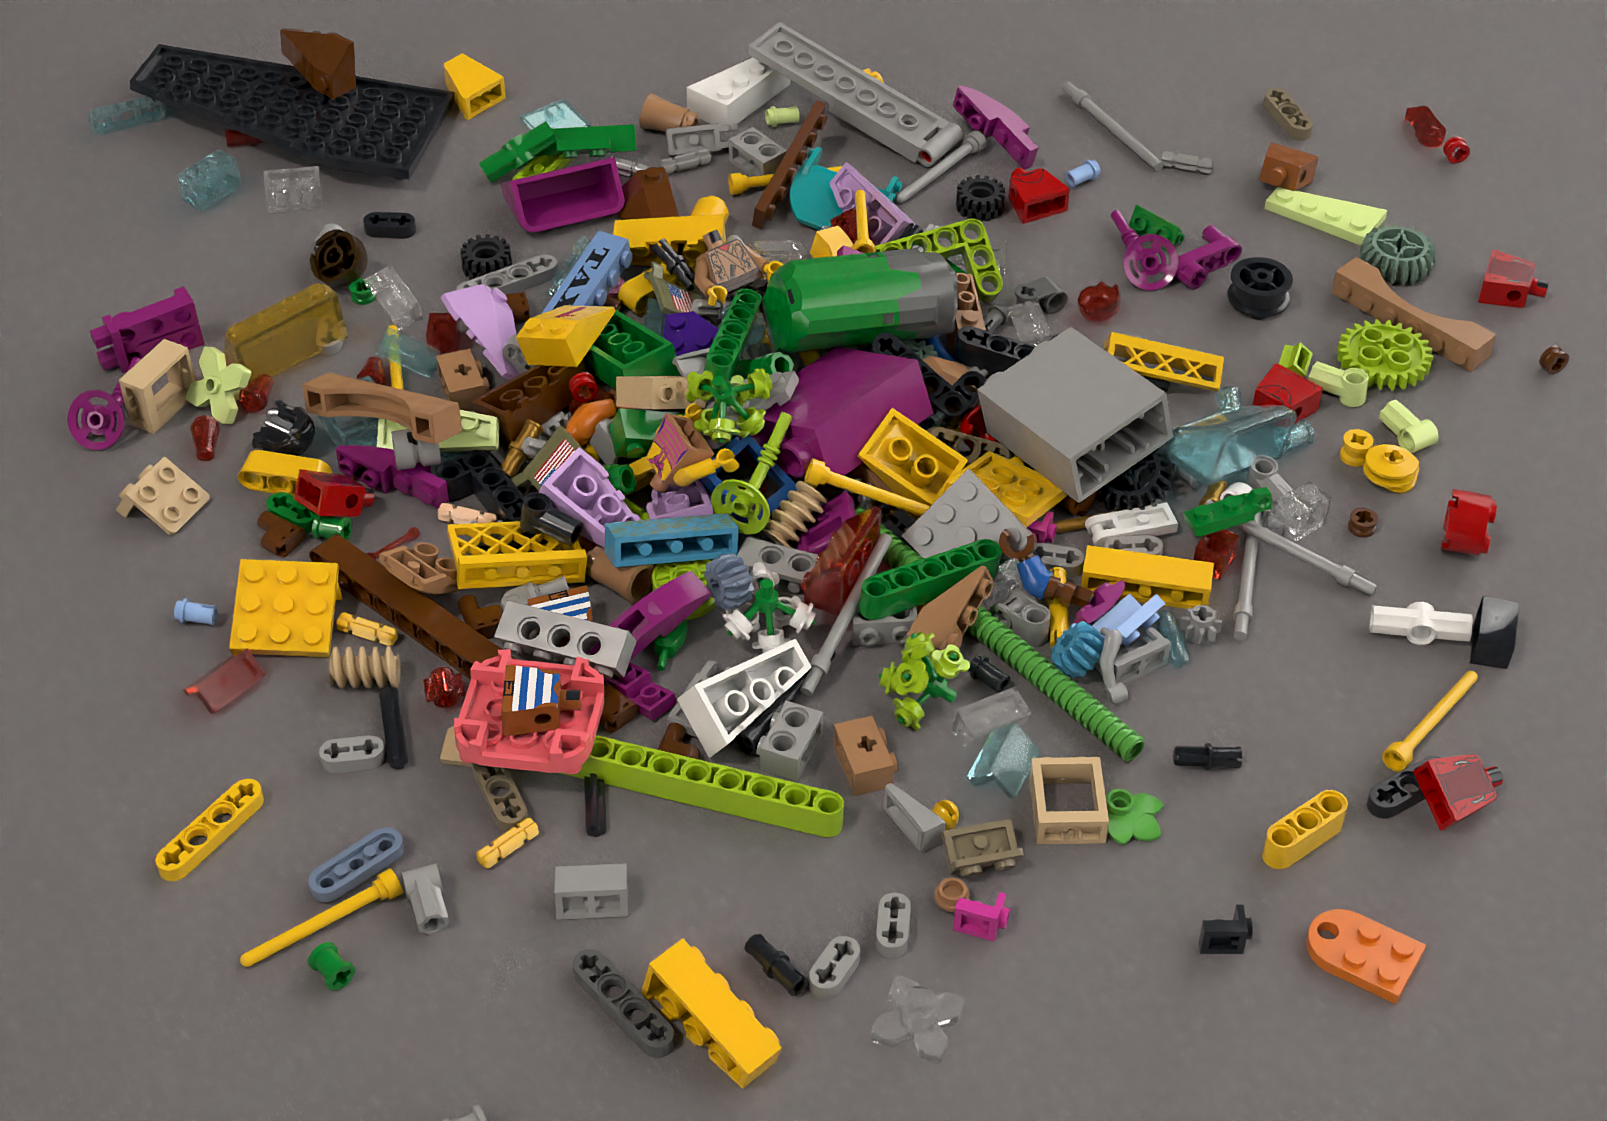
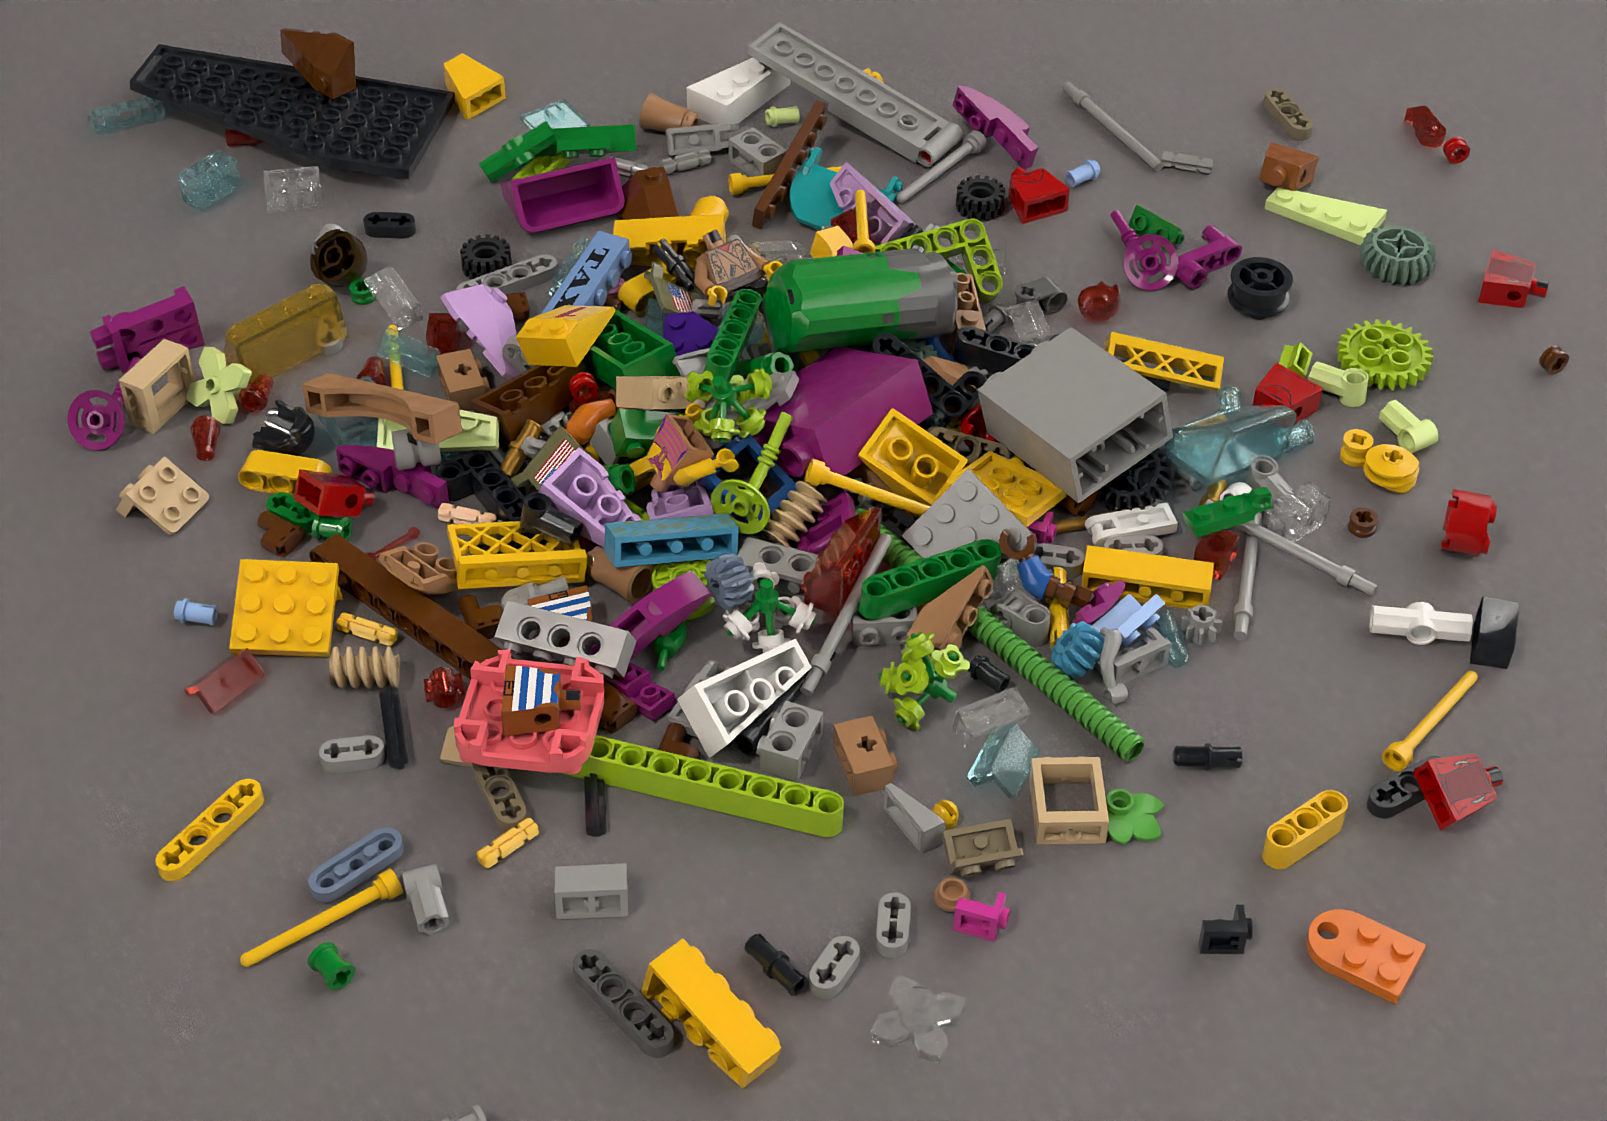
(1456, 340): medium nougat arch -> none

